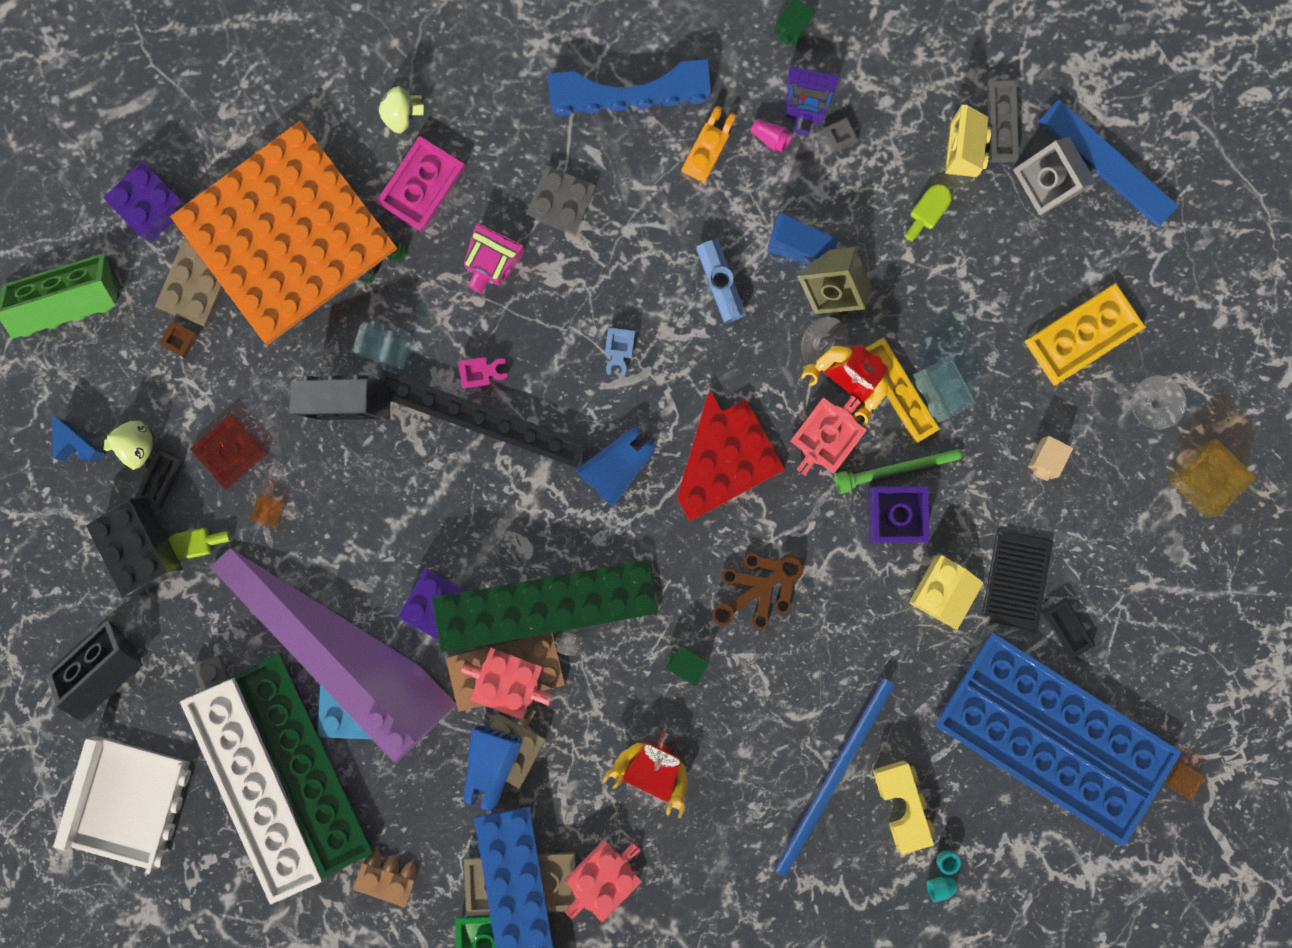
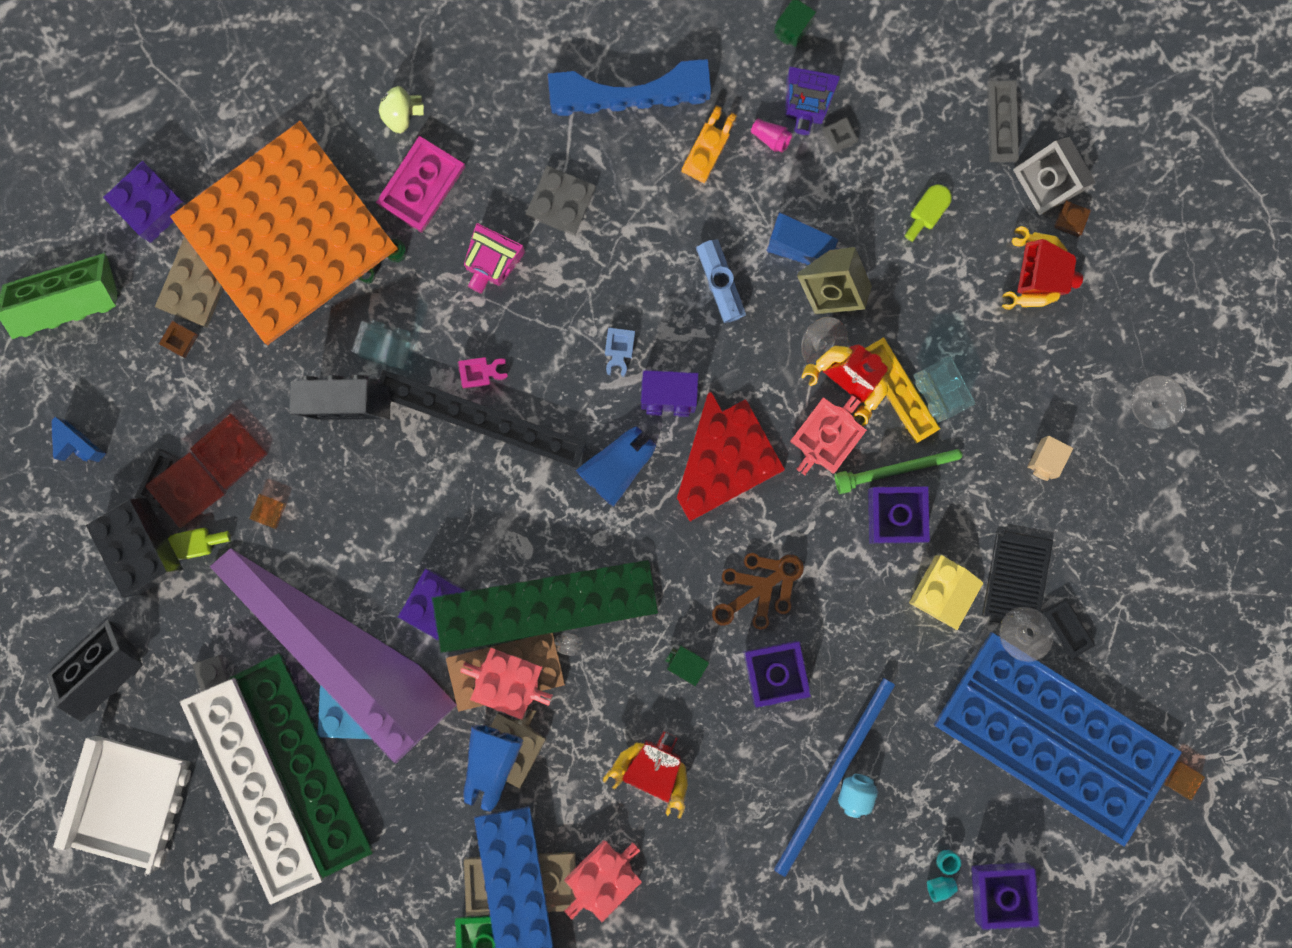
(131, 443): yellowish green piece -> none
(185, 490): none -> clear red tile
(386, 881): medium nougat plate -> none
(669, 392): none -> dark purple brick
(776, 674): none -> dark purple brick
(858, 795): none -> medium azure head
(912, 830): light yellow arch -> none
(967, 143): light yellow slope -> none
(1005, 895): none -> dark purple brick
(1015, 637): none -> clear dish
(1045, 270): none -> red torso
(1072, 218): none -> reddish brown plate
(1085, 334): yellow tile -> none
(1109, 164): blue tile -> none
(1211, 478): clear yellow brick -> none

